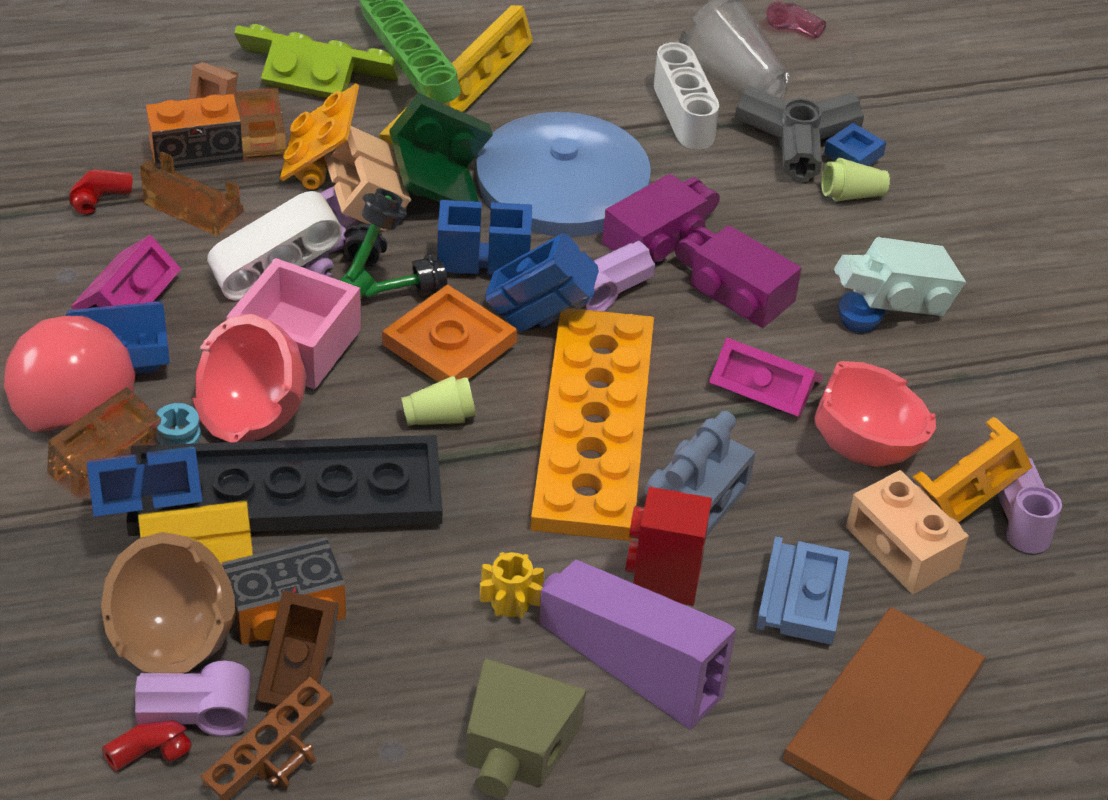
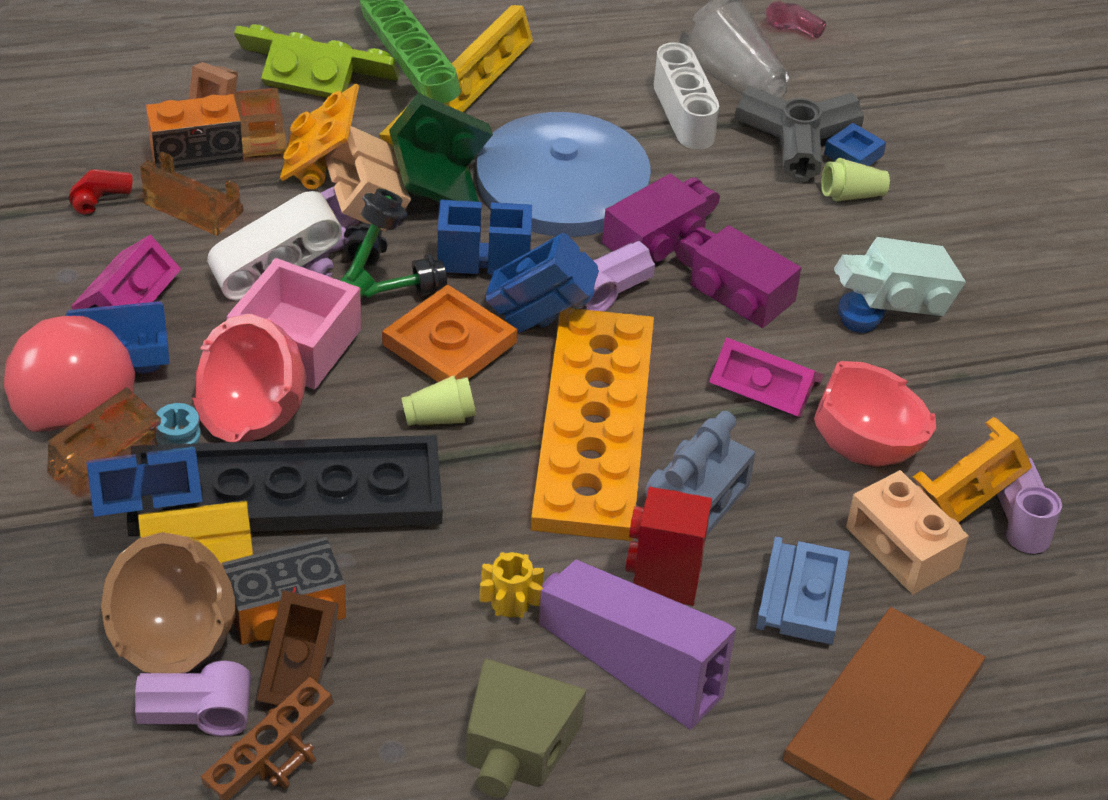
(144, 738): red arm -> none

